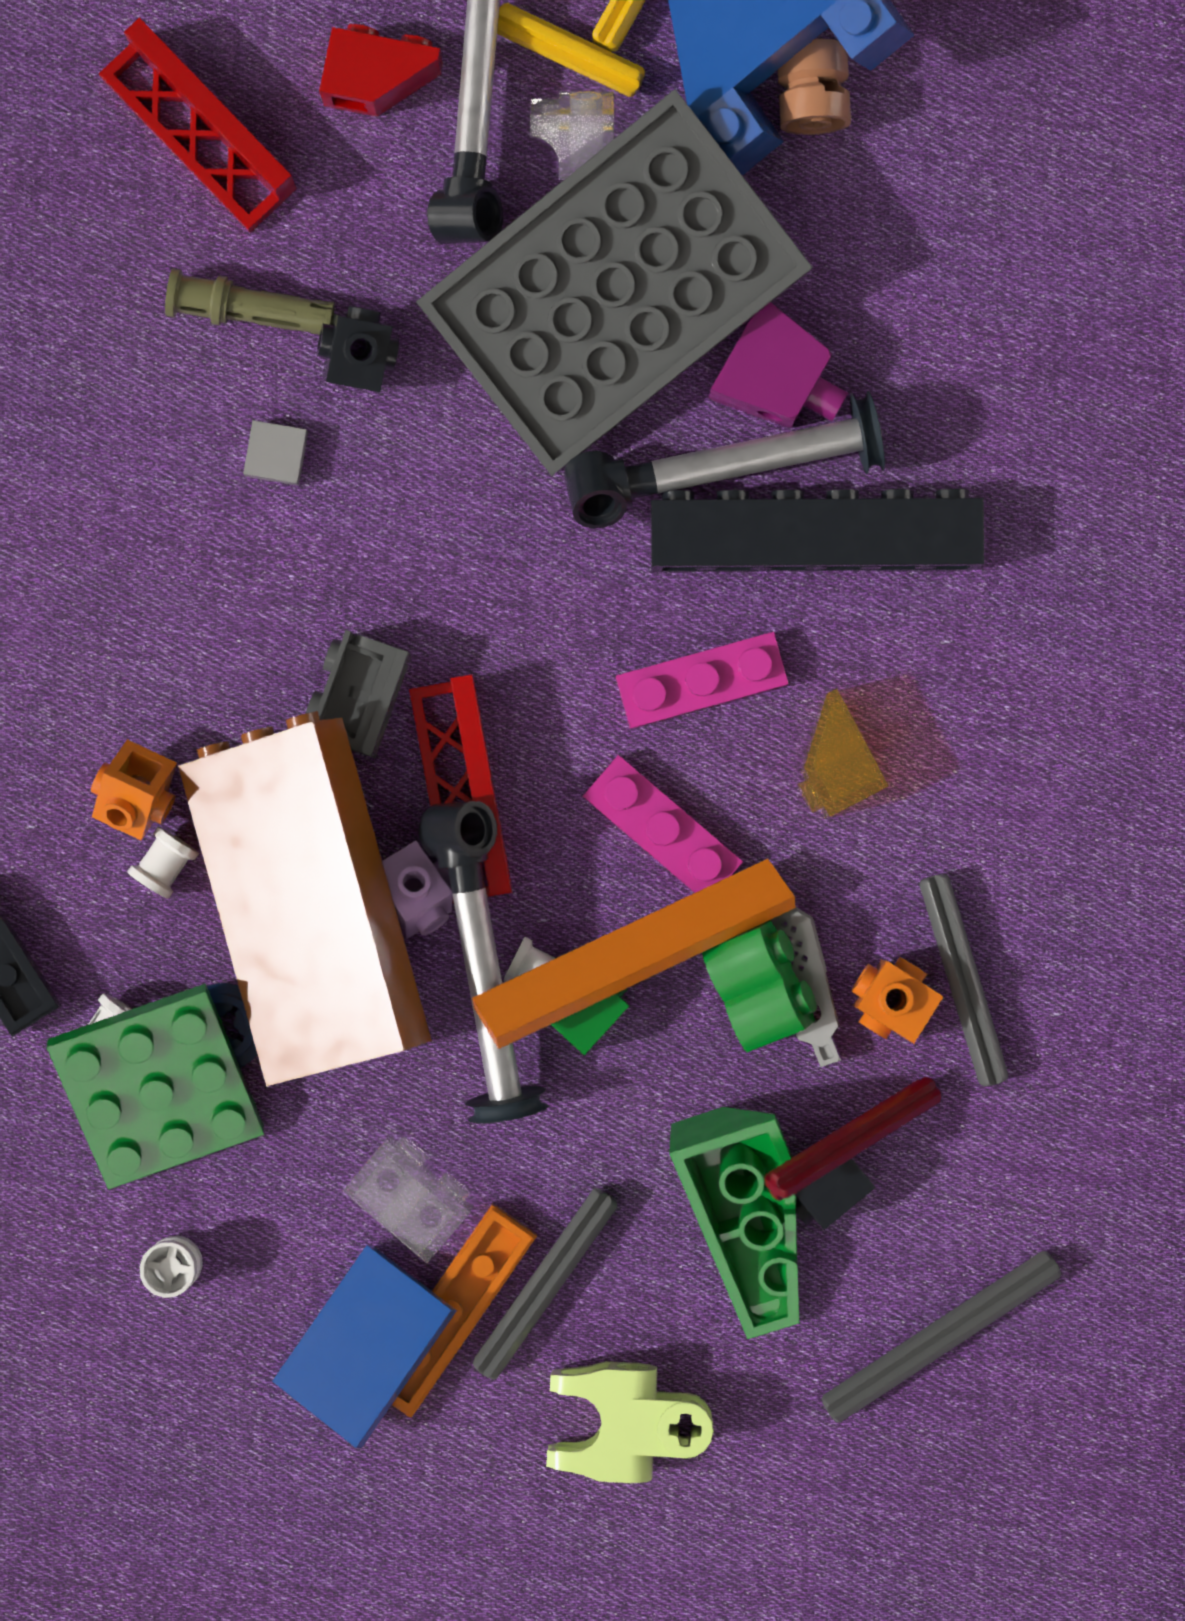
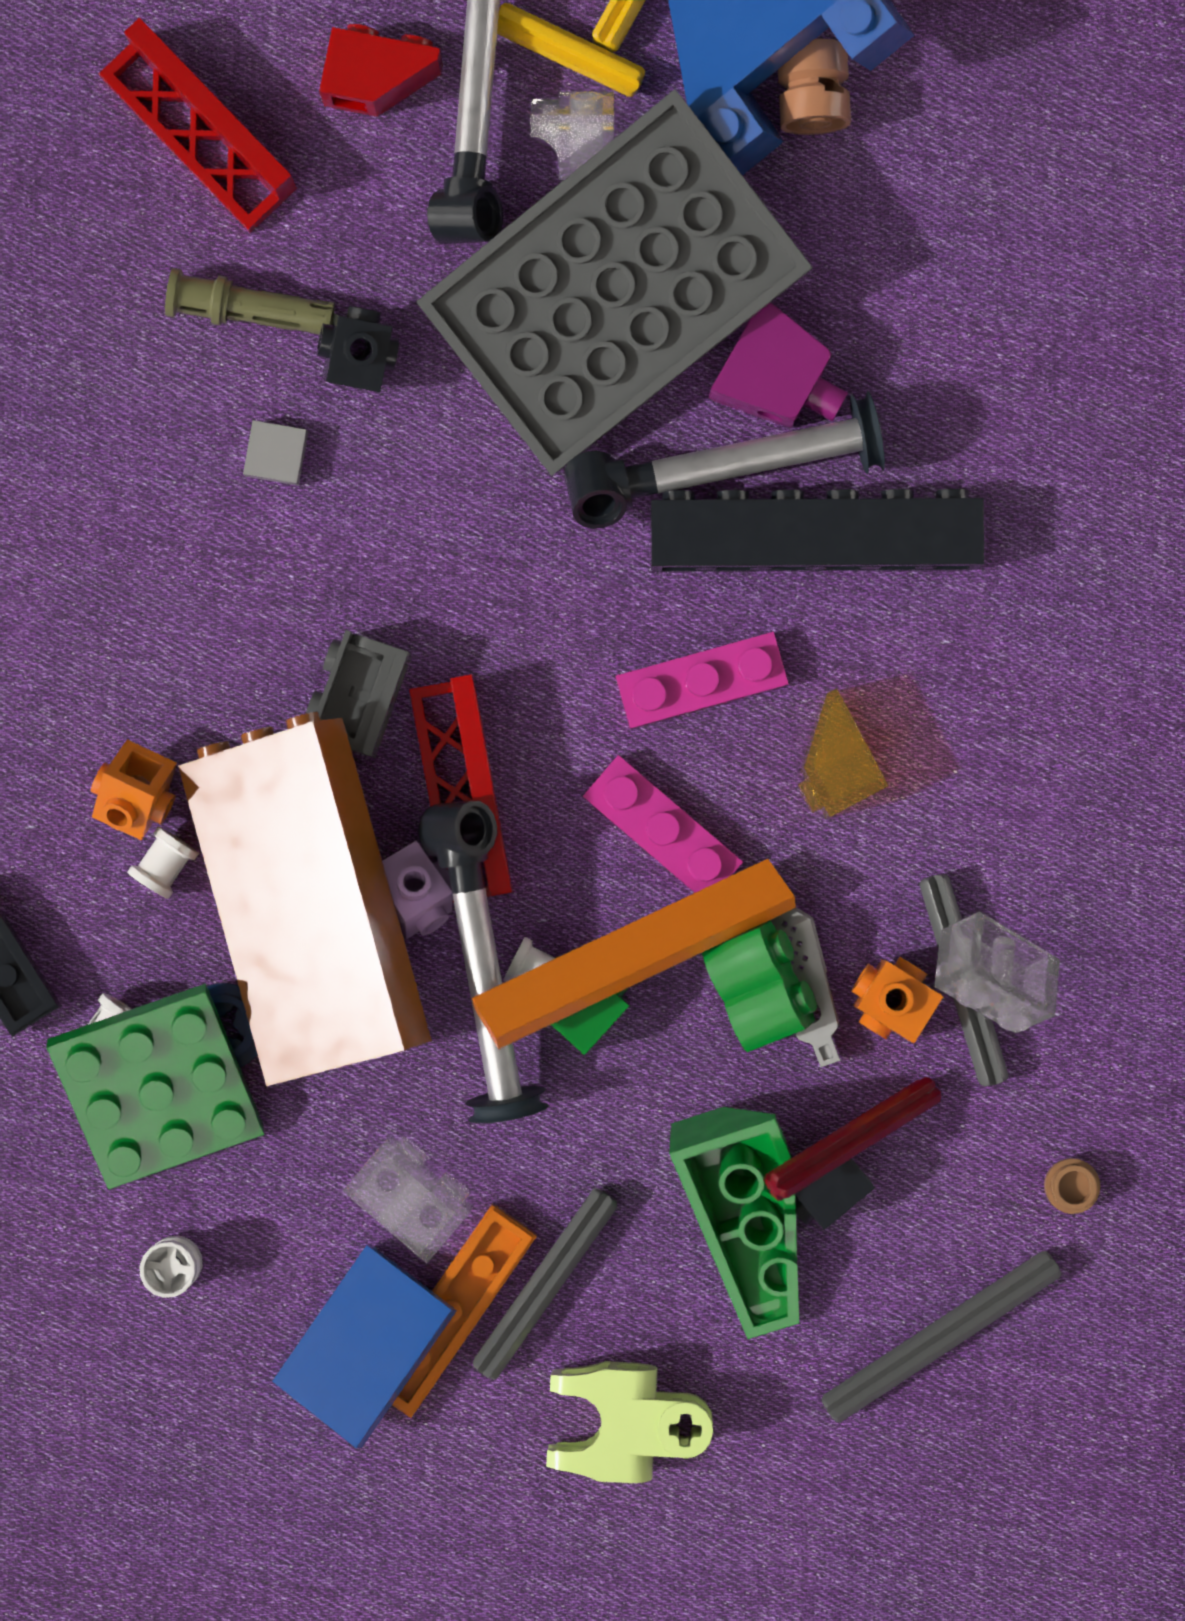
(997, 973): none -> clear brick
(1072, 1185): none -> medium nougat plate

